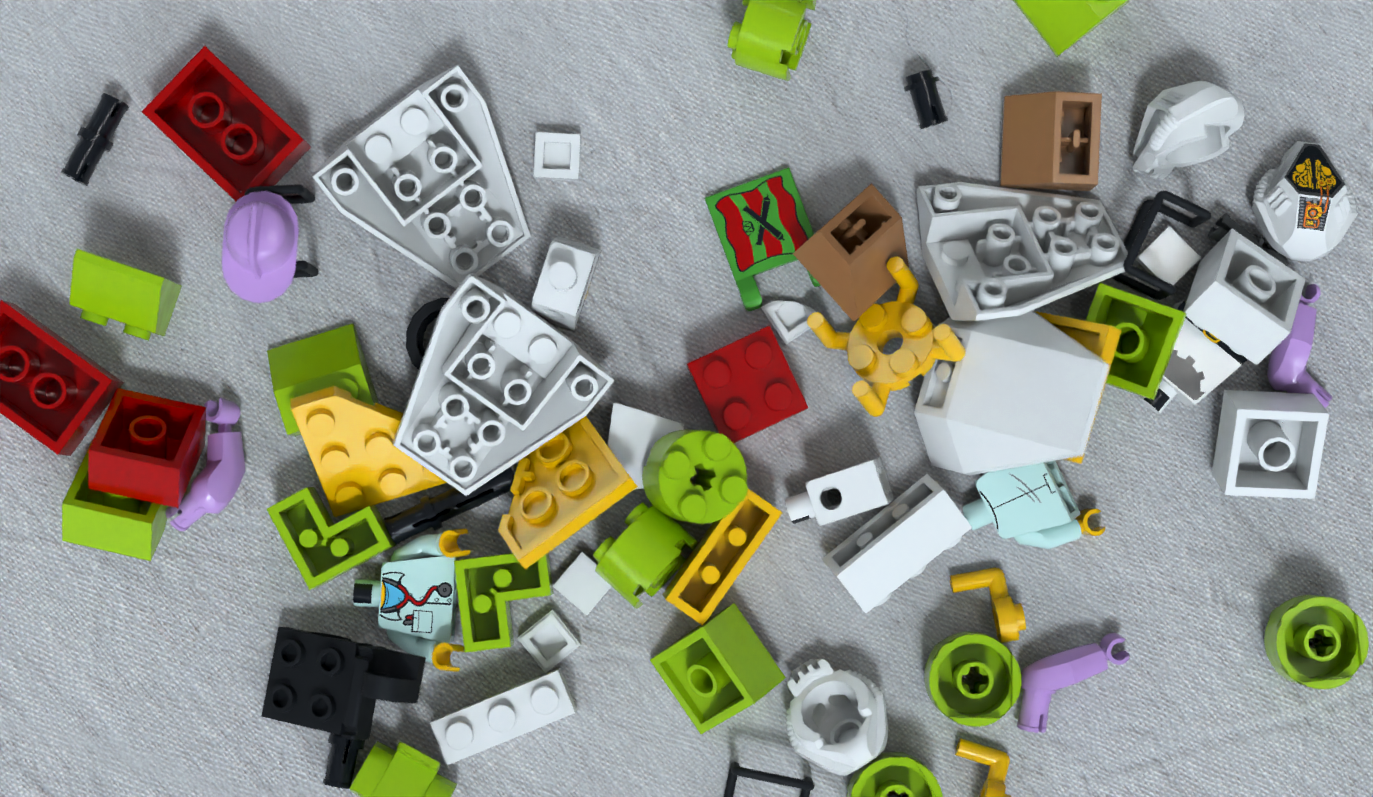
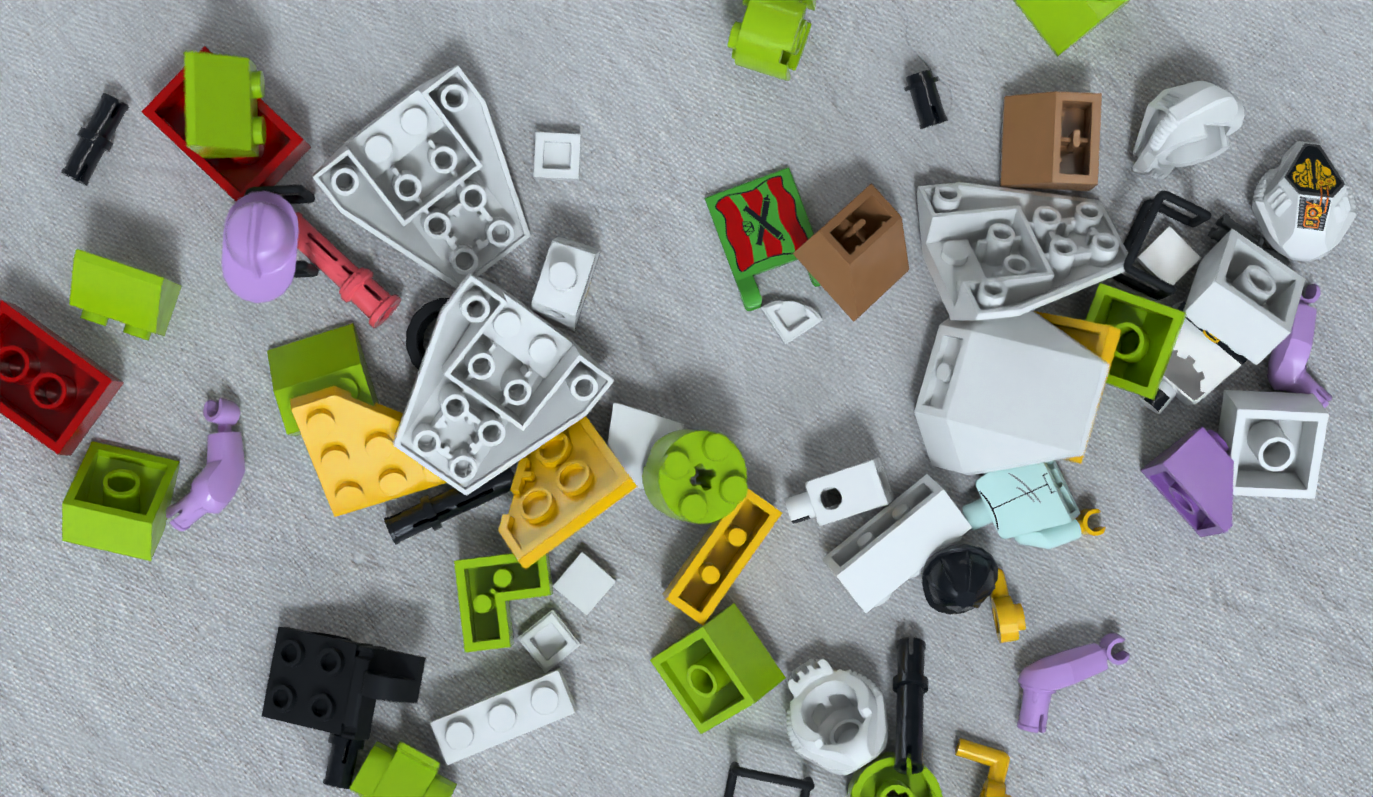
(147, 447): red brick -> none
(223, 105): none -> lime slope
(325, 548): lime brick -> none
(354, 282): none -> coral pin
(418, 597): light aqua torso -> none
(643, 554): lime brick -> none
(747, 385): red brick -> none
(877, 326): yellow plate -> none
(910, 689): none -> black pin
(959, 578): none -> black piece
(990, 697): lime brick -> none
(1197, 480): none -> medium lavender slope
(1330, 662): lime brick -> none

